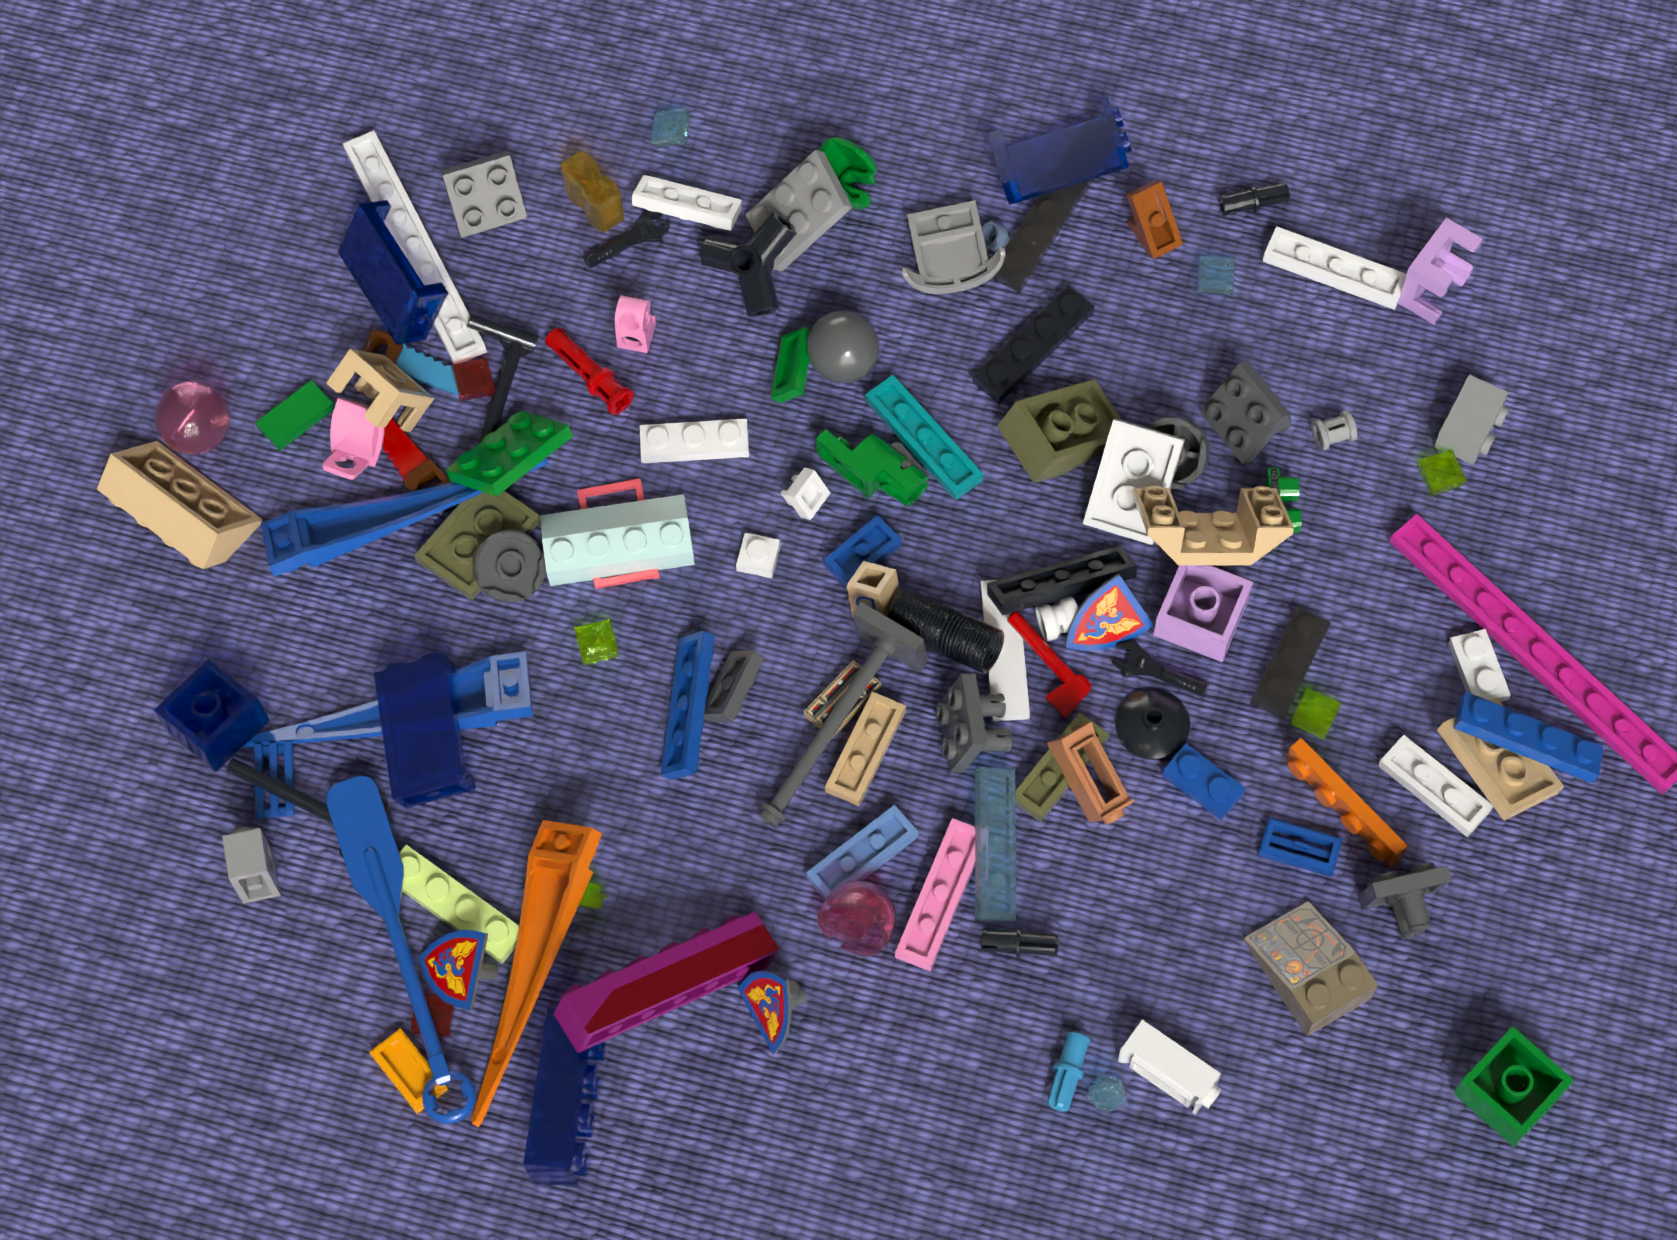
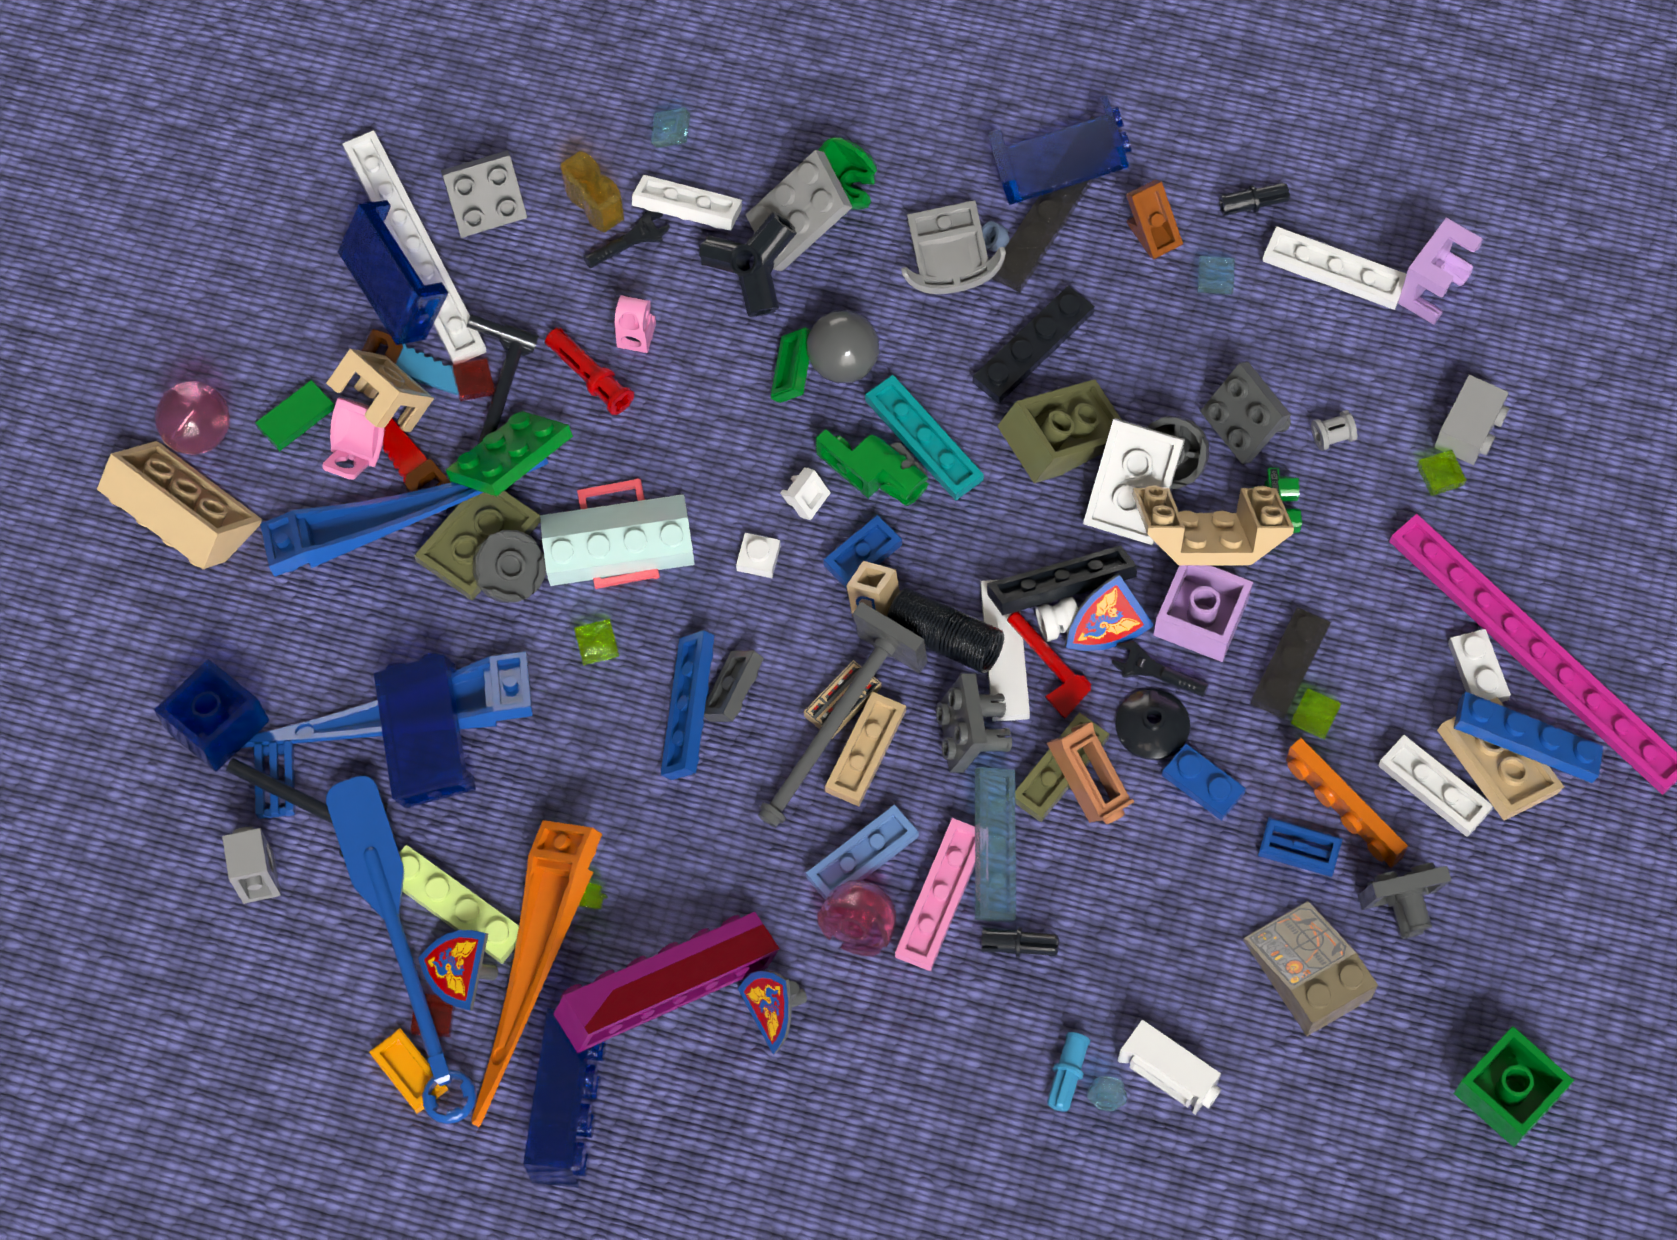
(694, 441): white plate -> none

